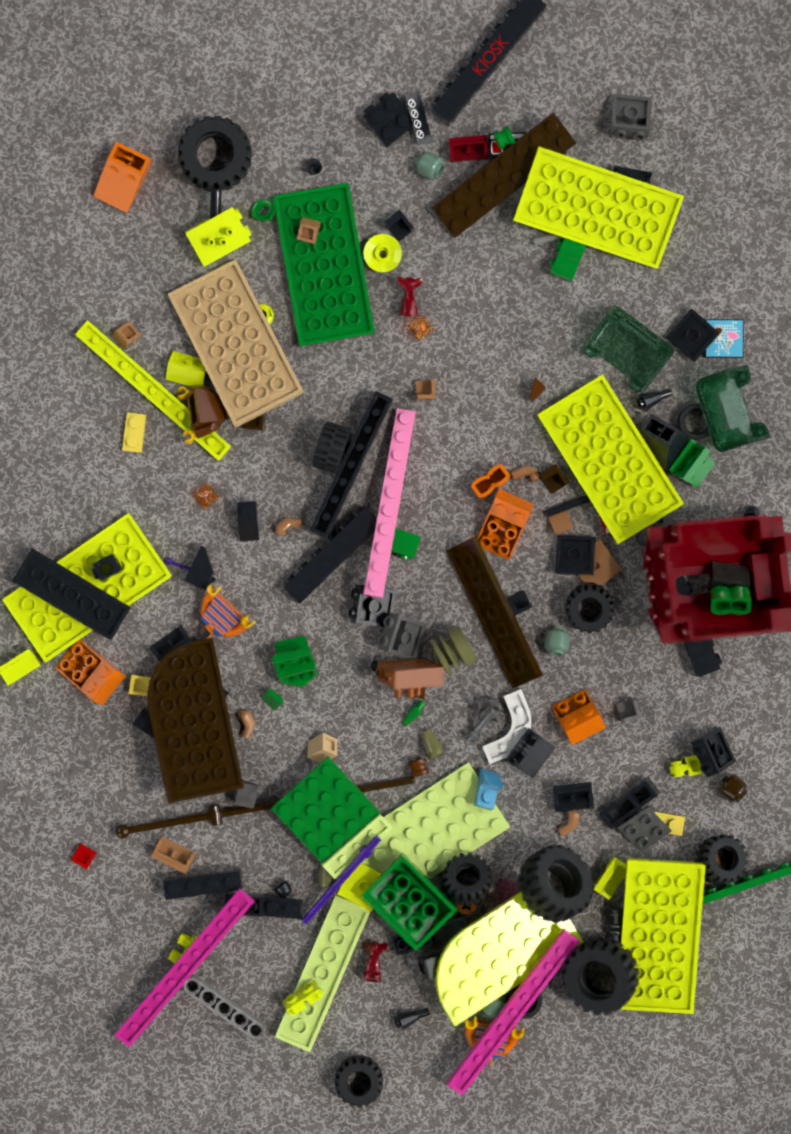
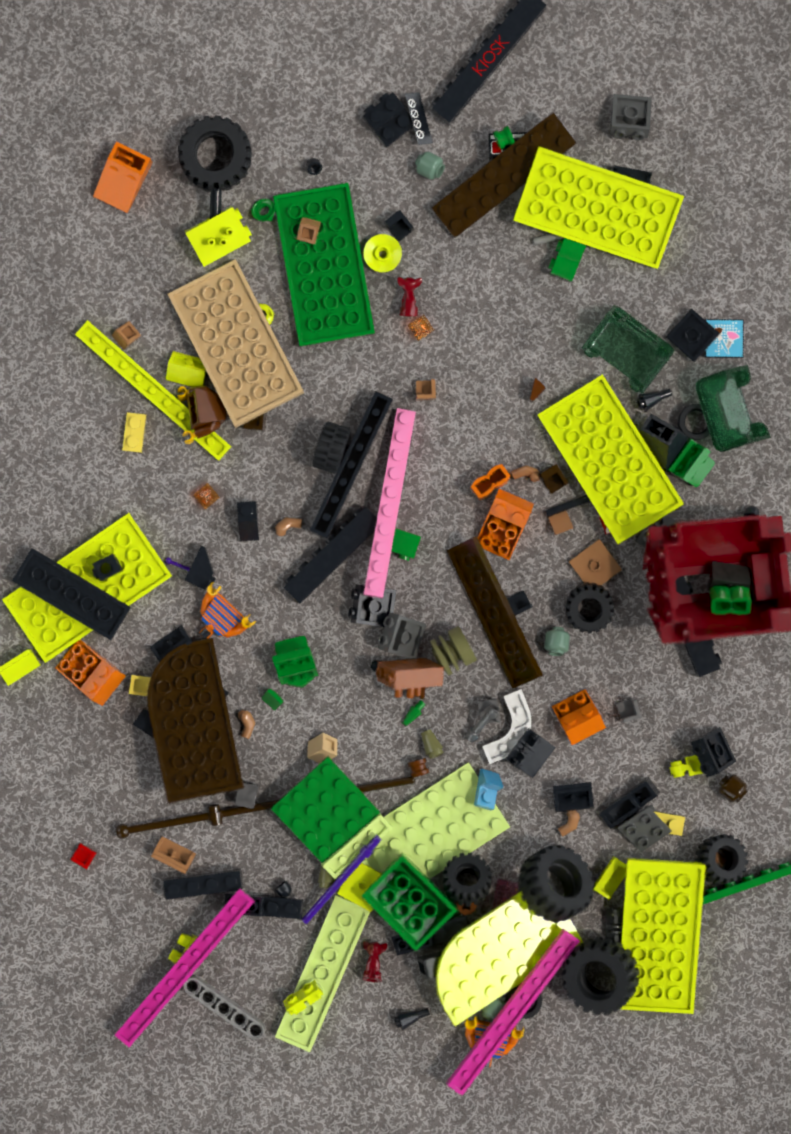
(354, 1097): black tyre -> none
(468, 148): dark red hinge -> none
(575, 555): black tile -> none

